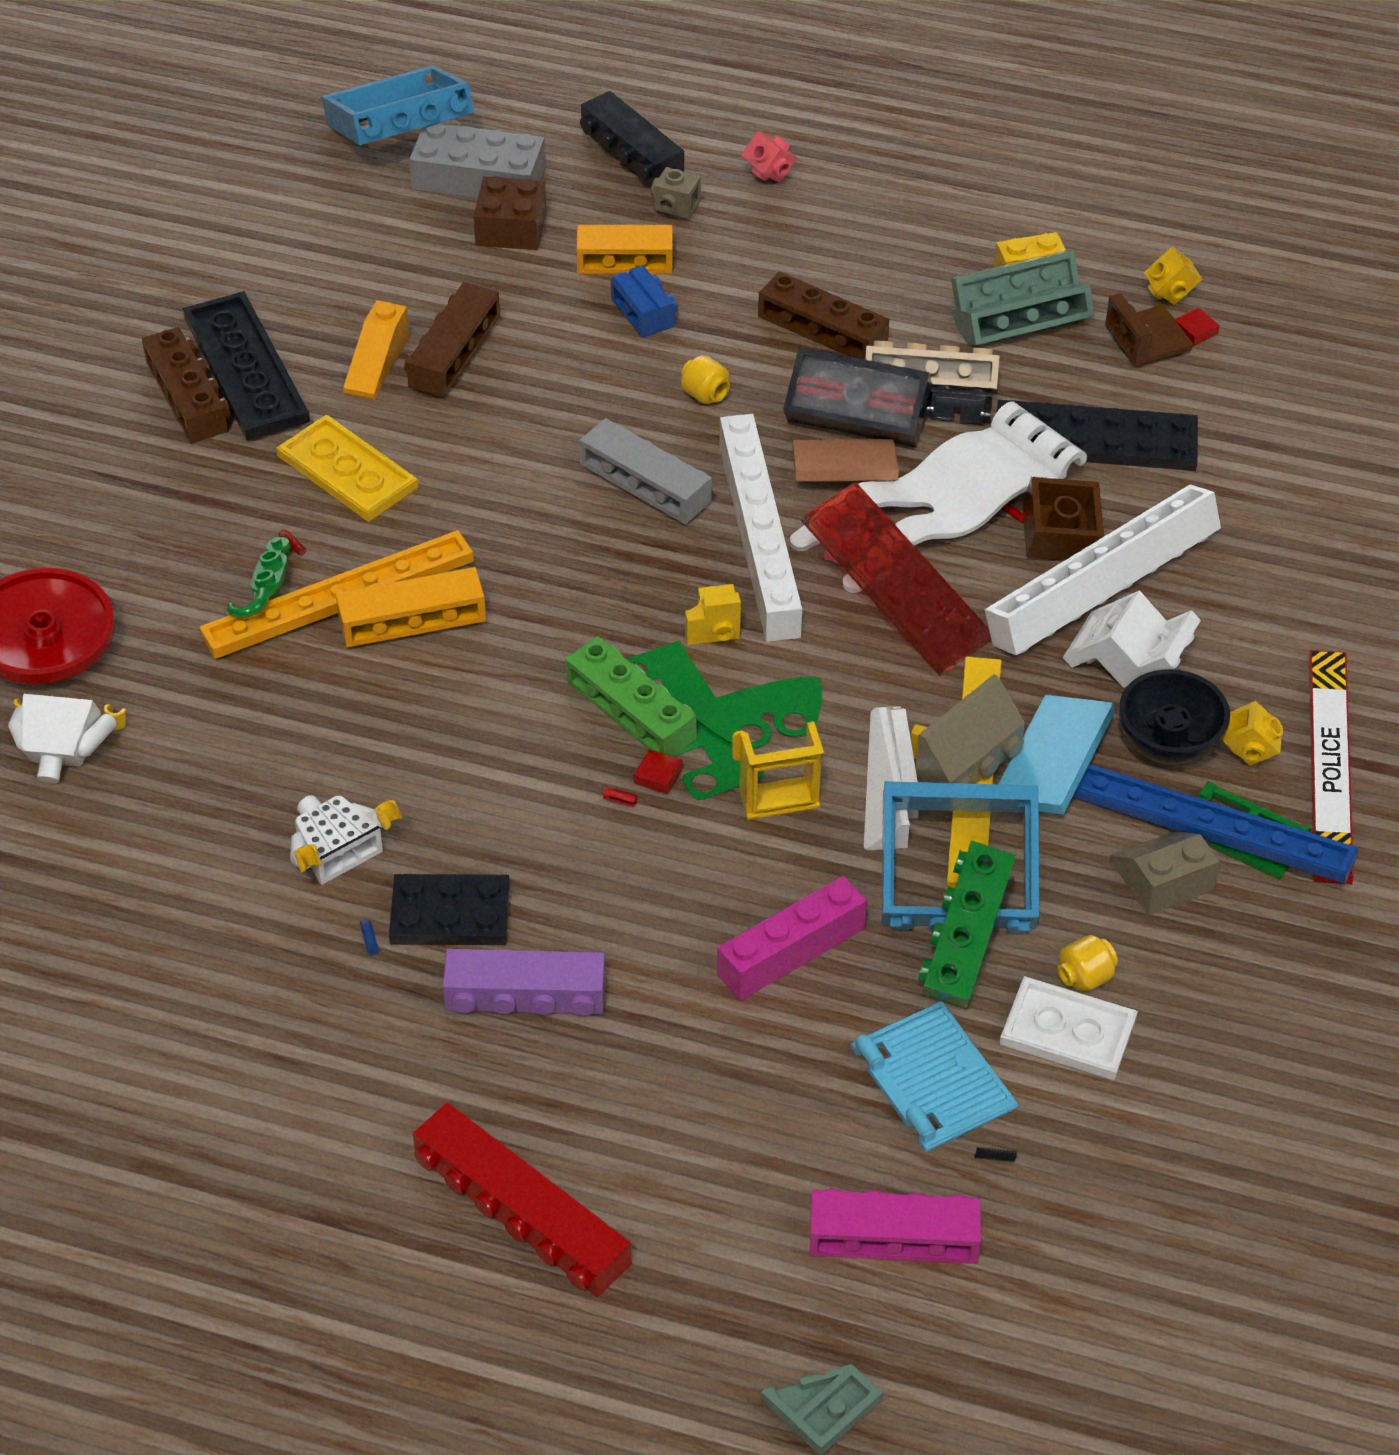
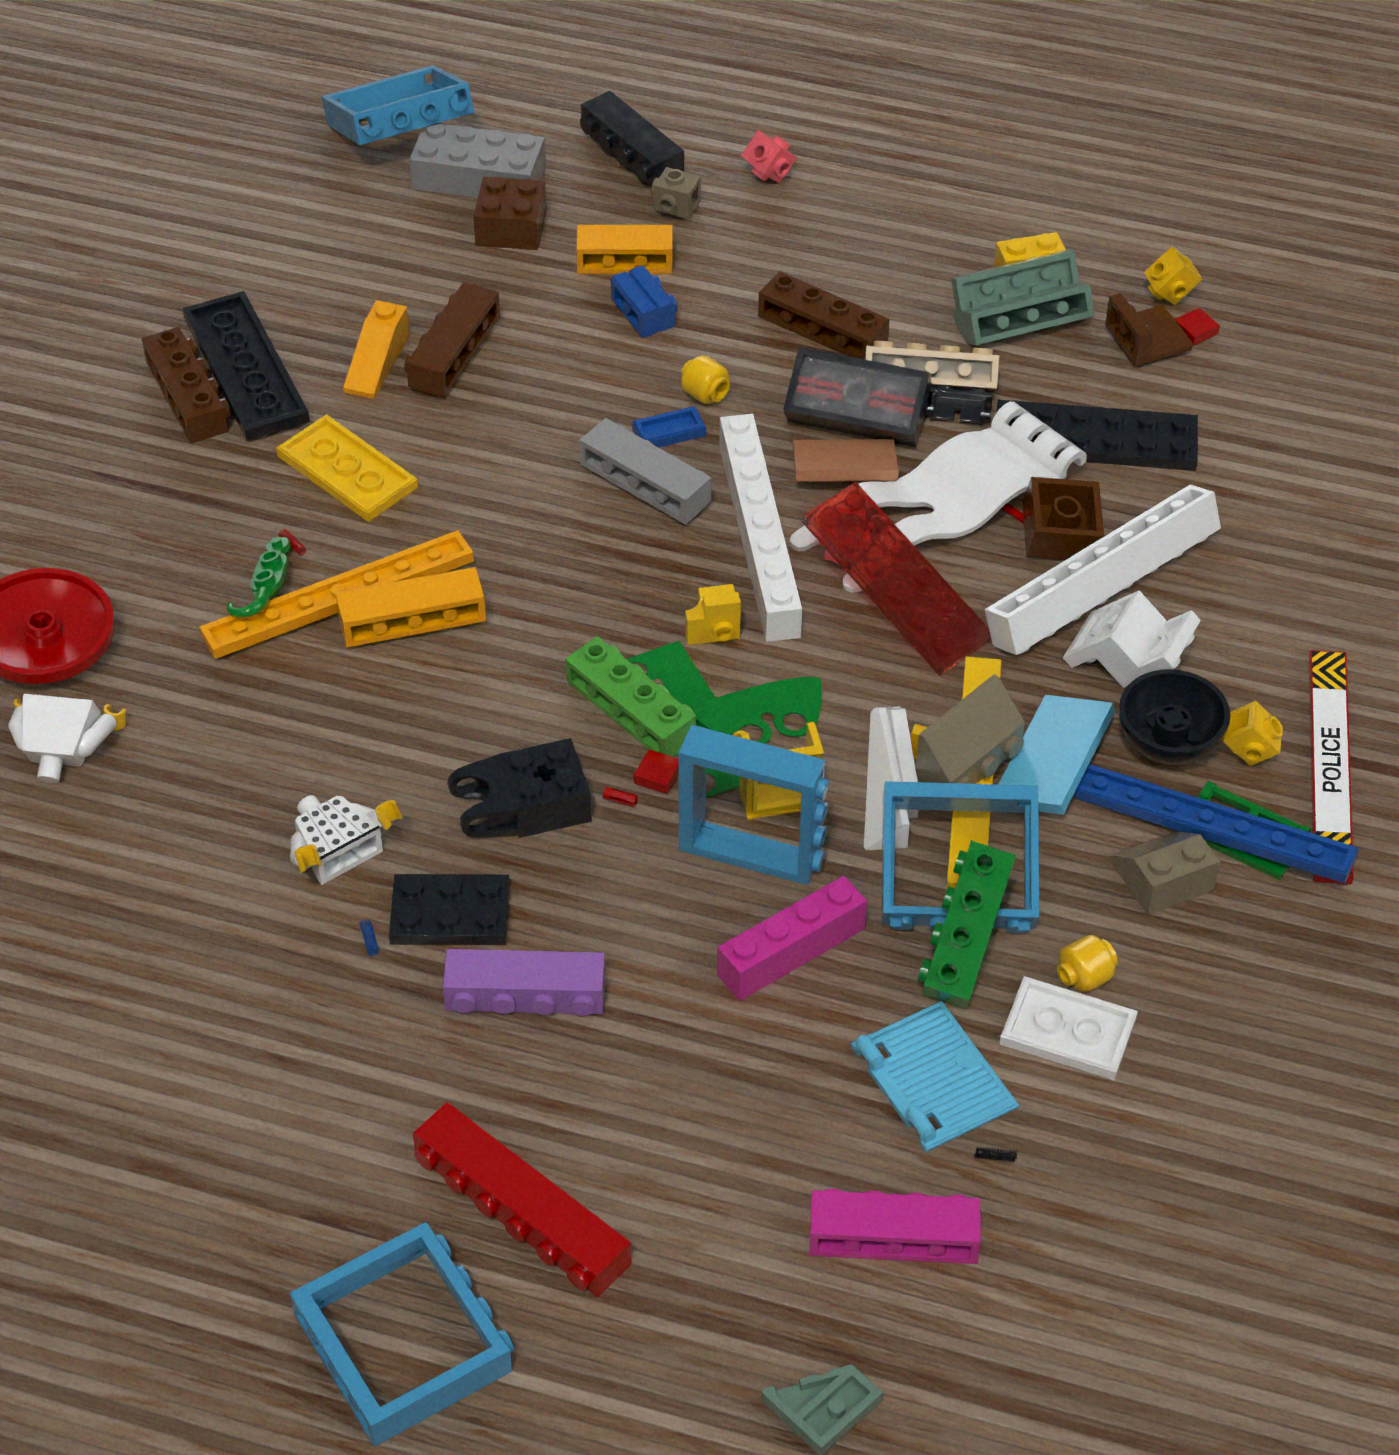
(432, 1396): none -> dark azure window
(524, 791): none -> black brick
(670, 427): none -> blue tile
(761, 763): none -> dark azure window

